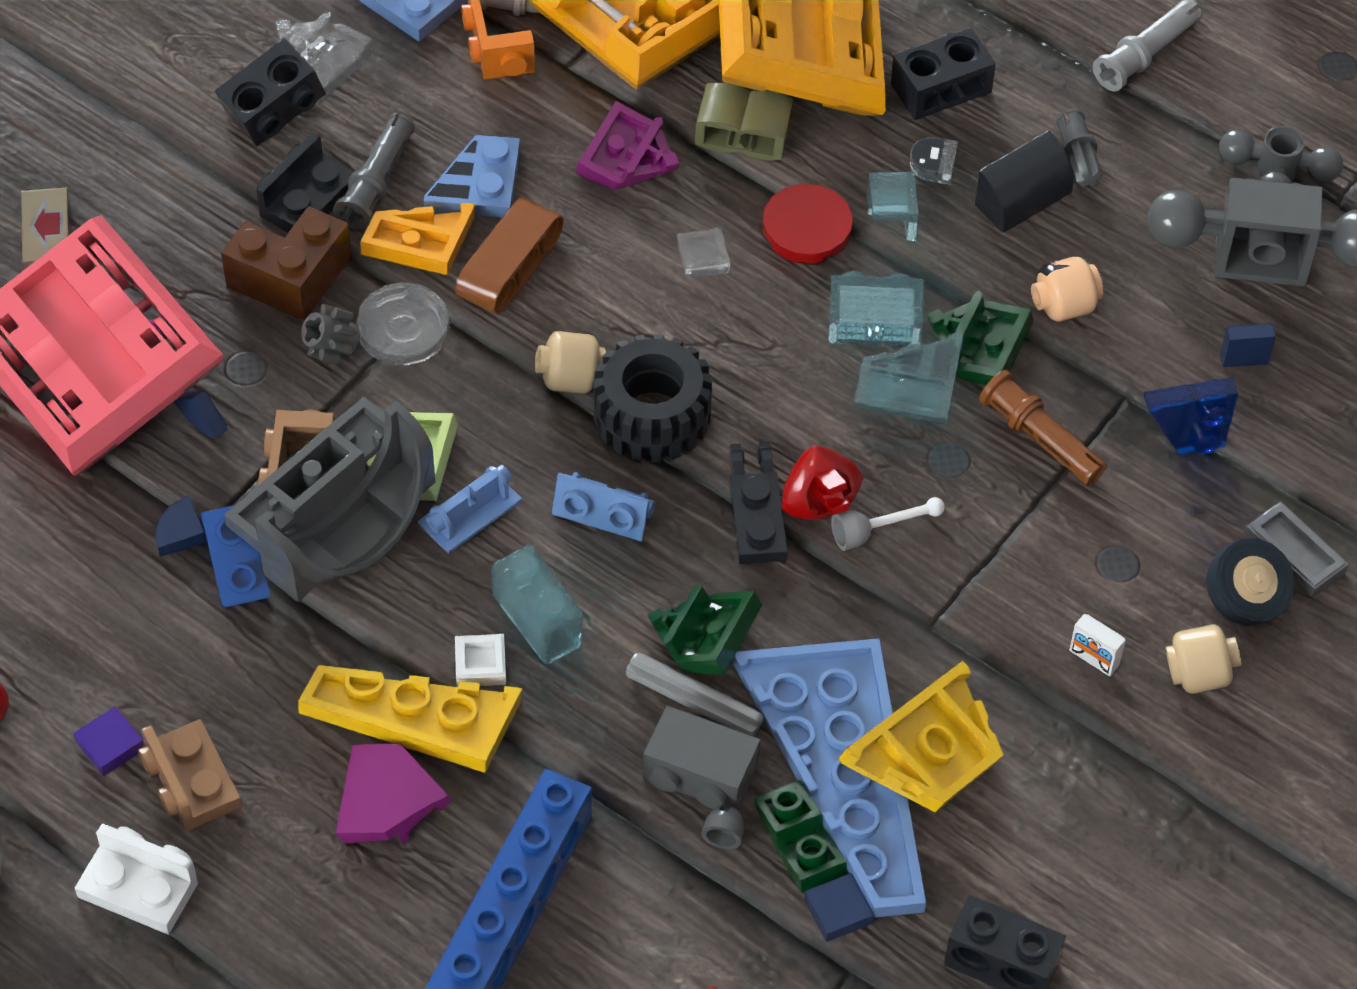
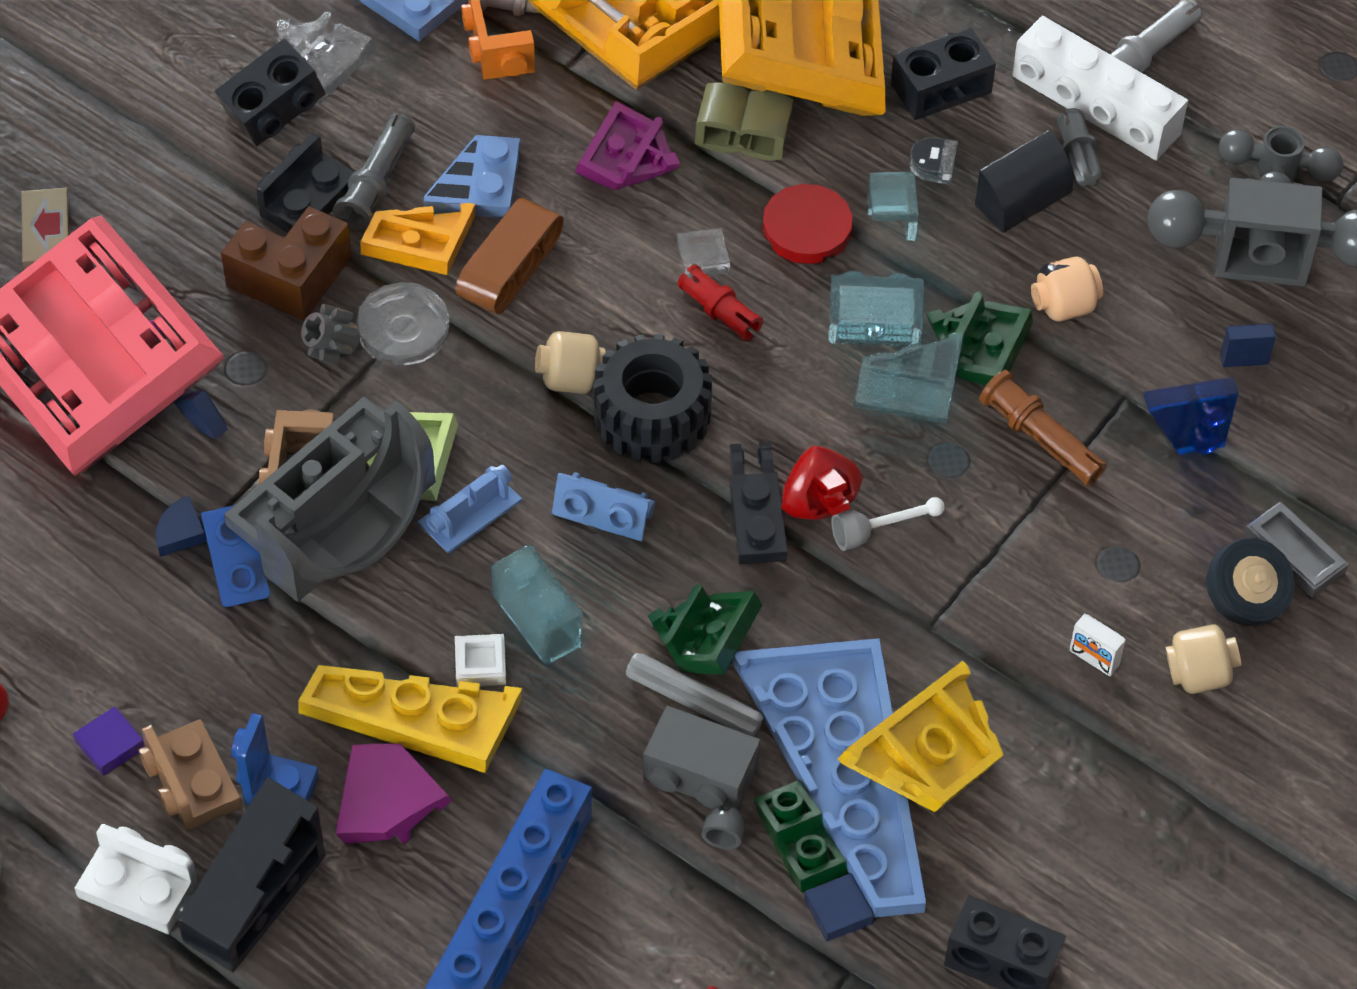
(253, 875): none -> black wedge
(256, 764): none -> blue bracket
(720, 302): none -> red pin
(1100, 86): none -> white brick

